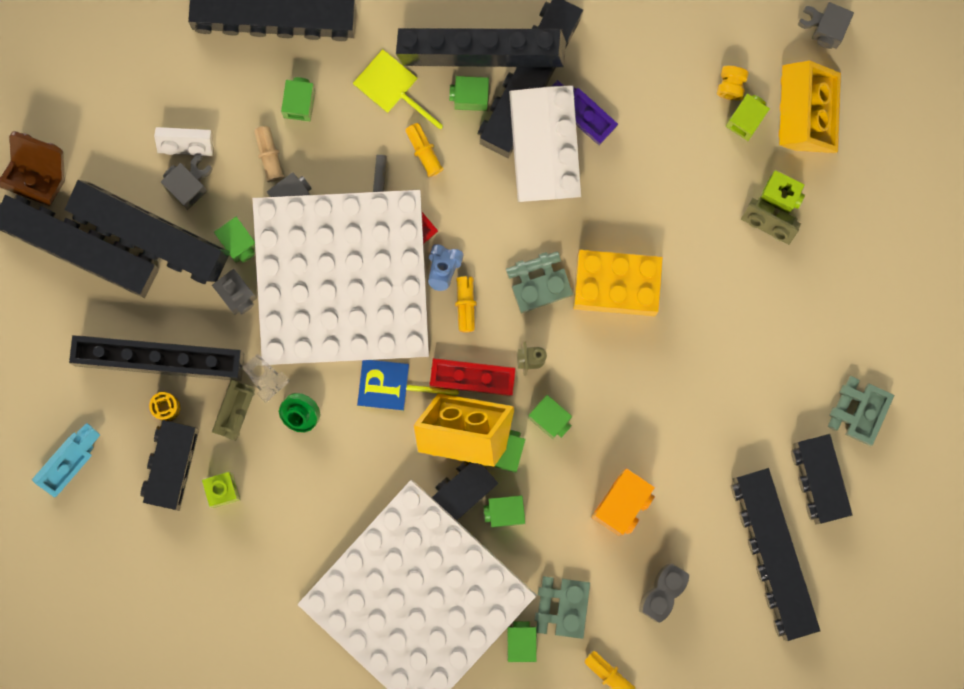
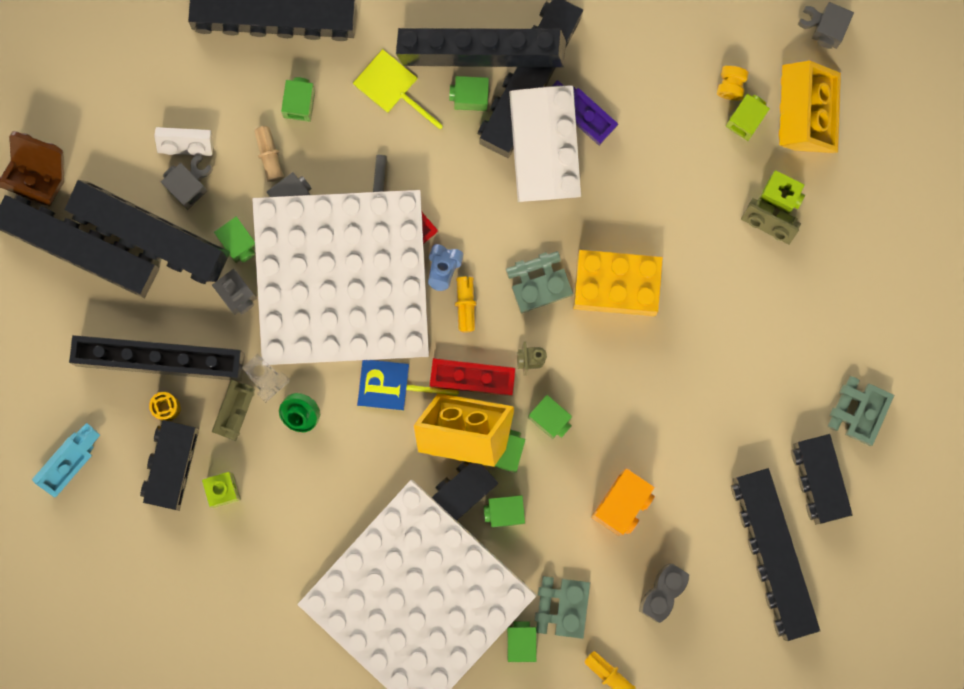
(424, 149): yellow axle -> none

